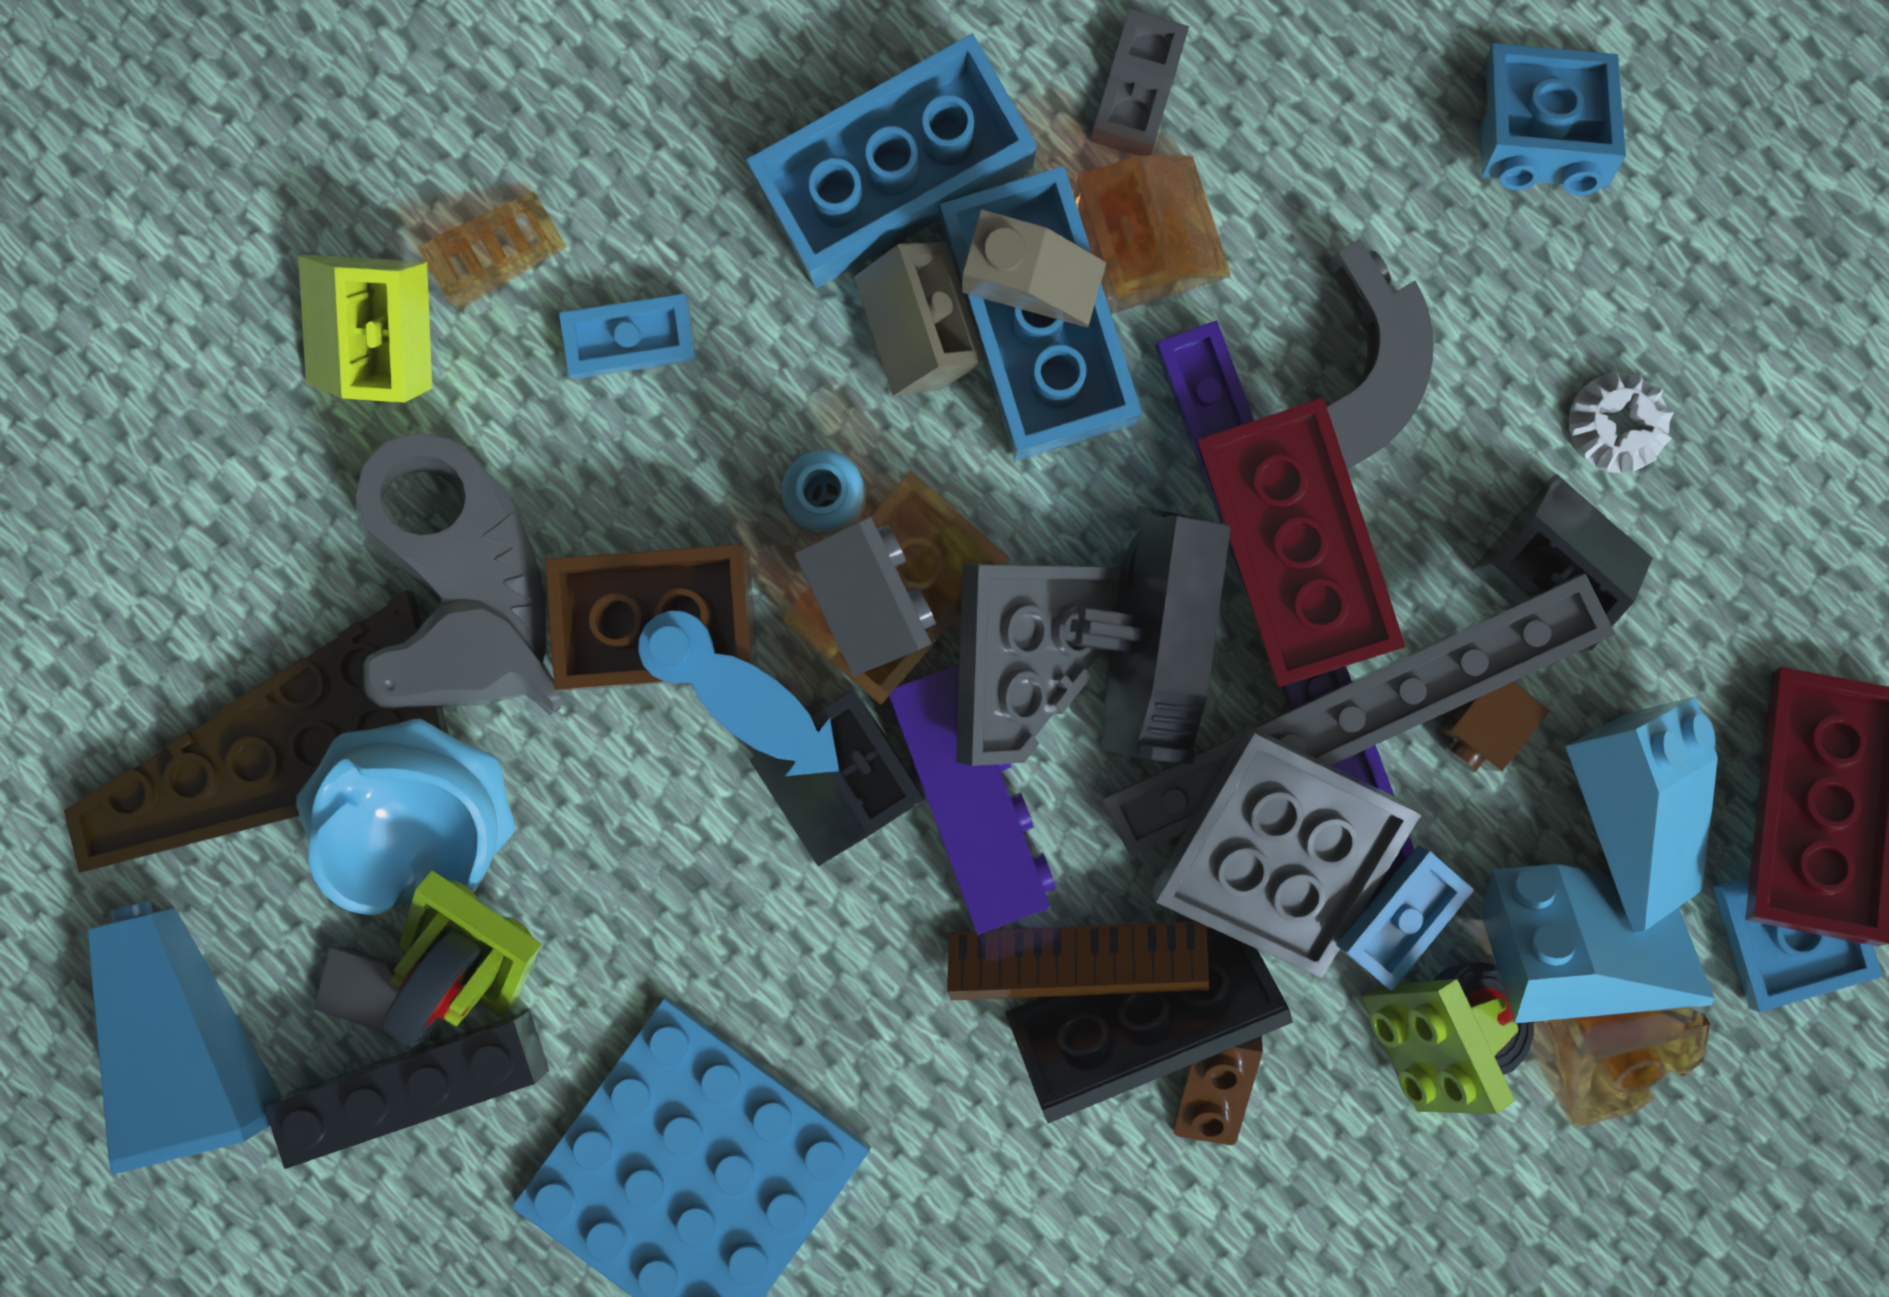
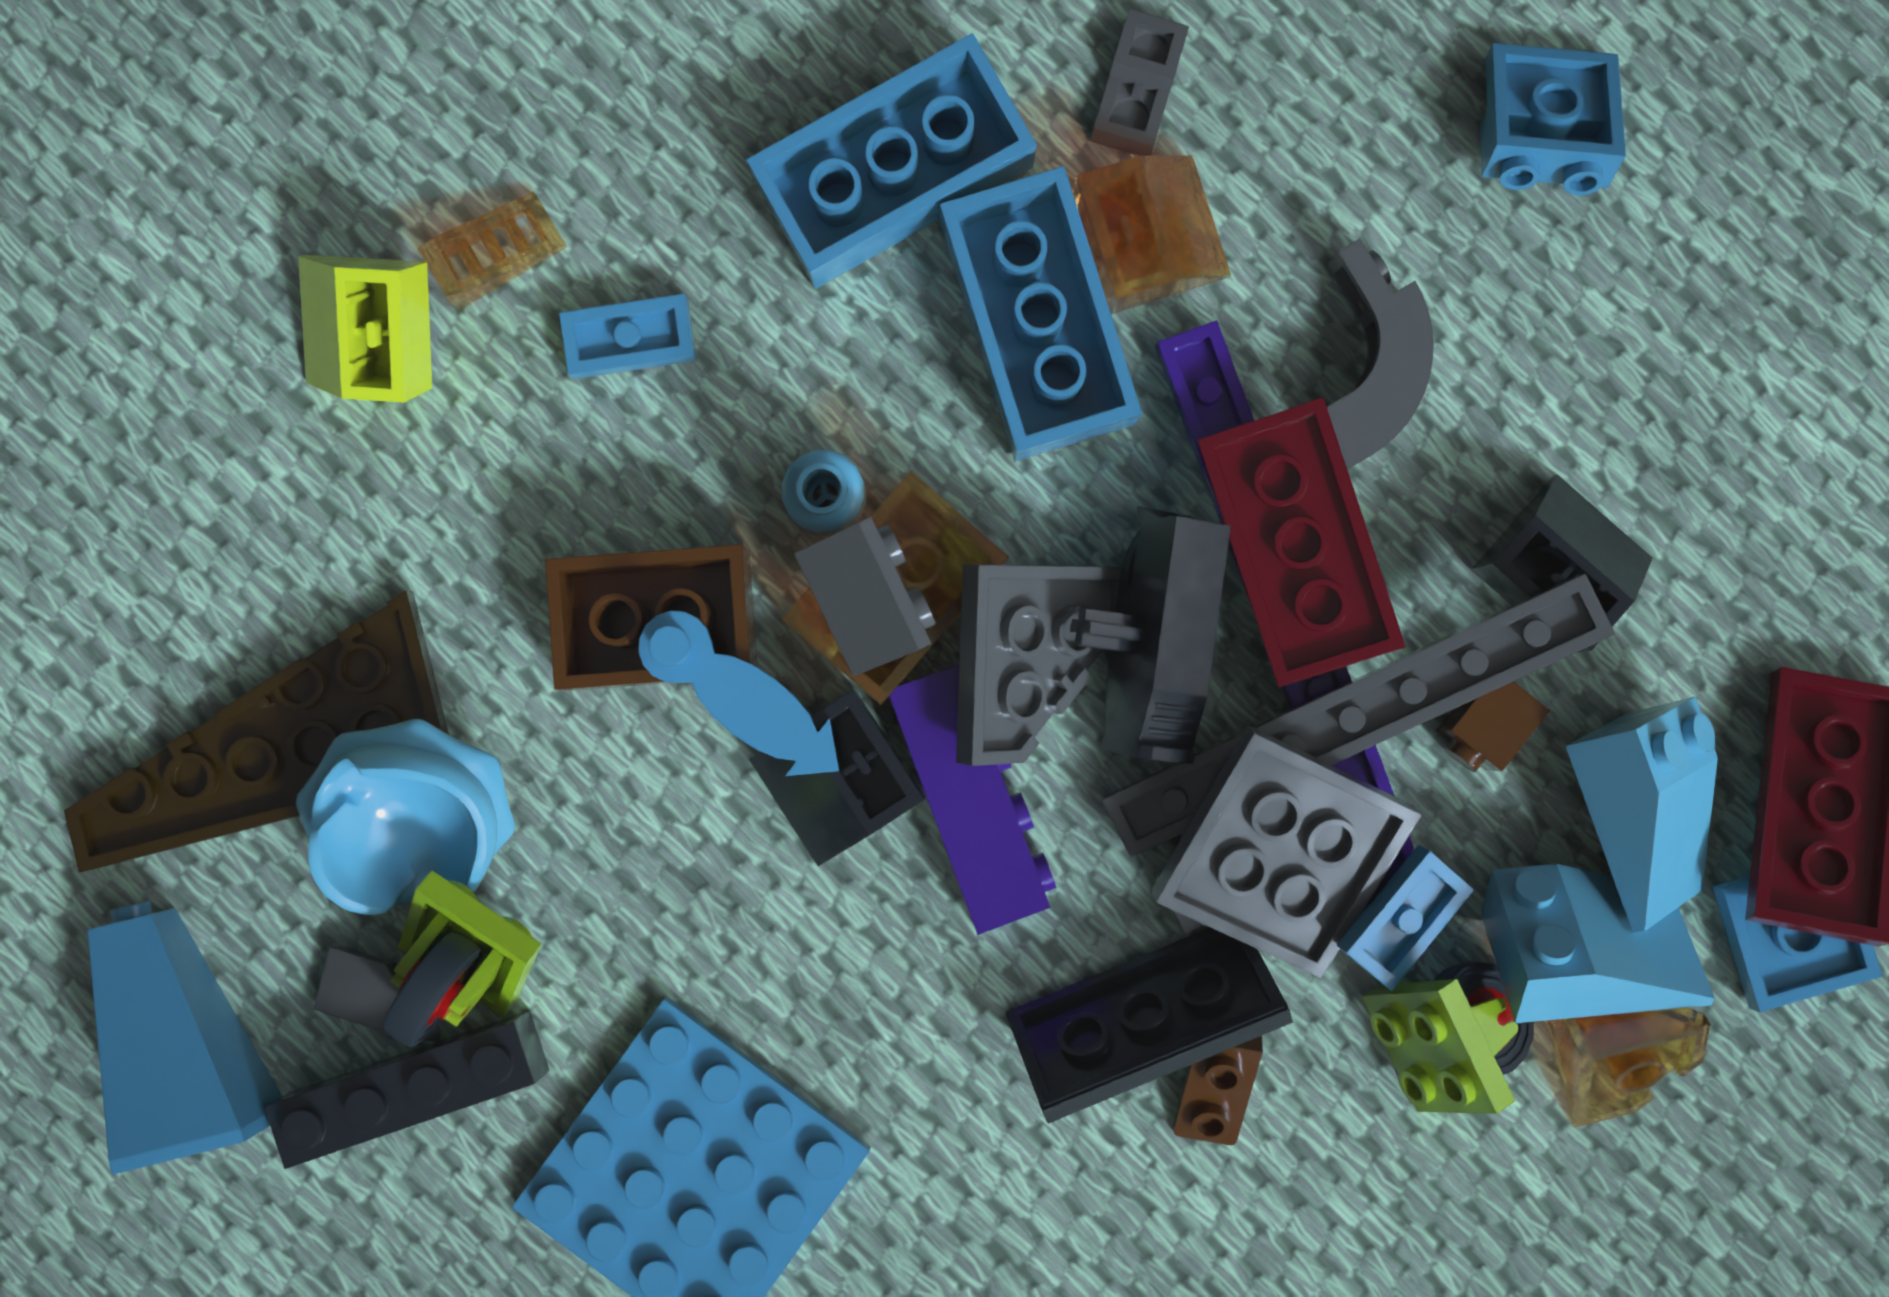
(482, 570): dark grey animal -> none
(919, 318): dark tan brick -> none
(1031, 269): dark tan slope -> none
(1078, 961): reddish brown tile -> none
(1595, 434): white gear -> none

